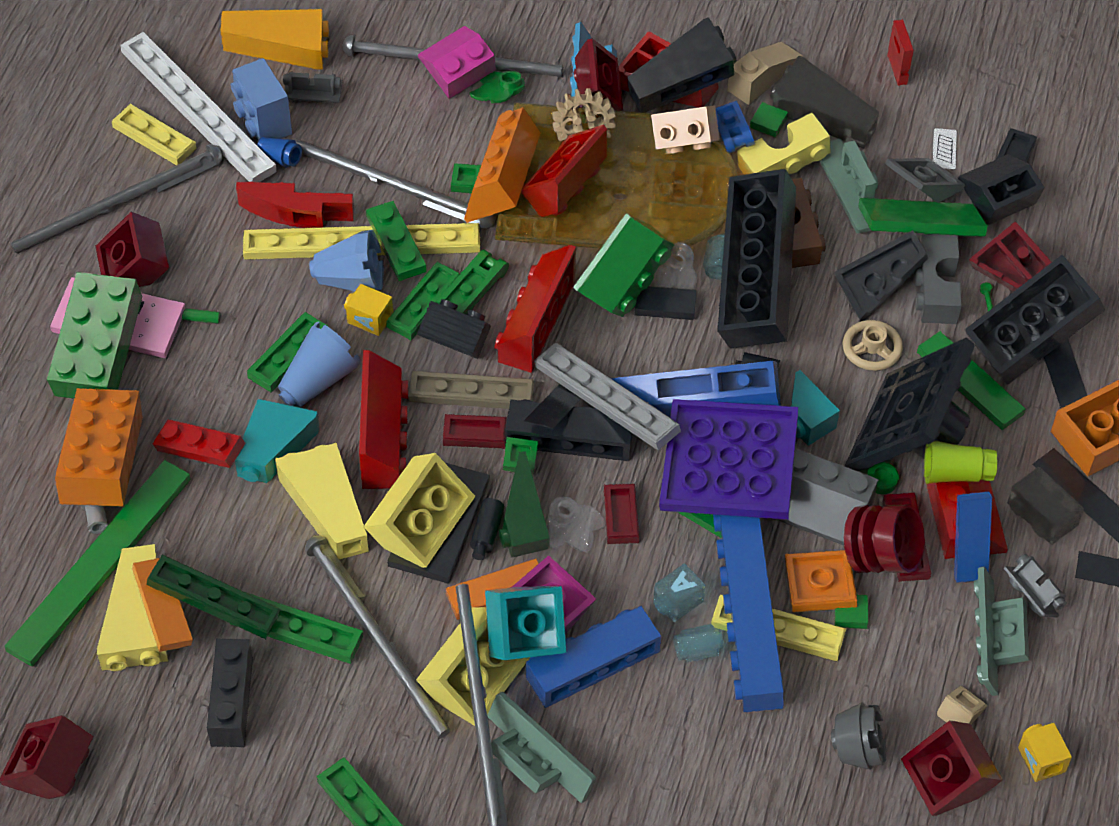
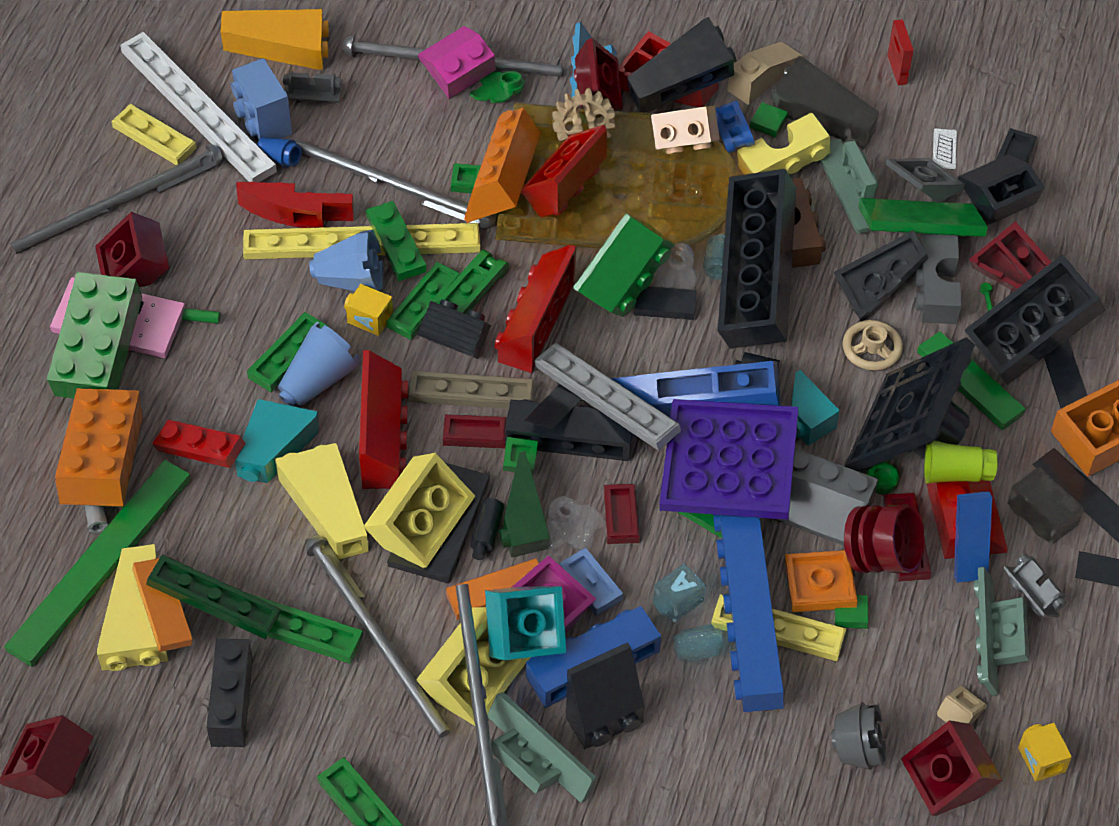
(594, 579): none -> medium blue plate
(604, 697): none -> black slope

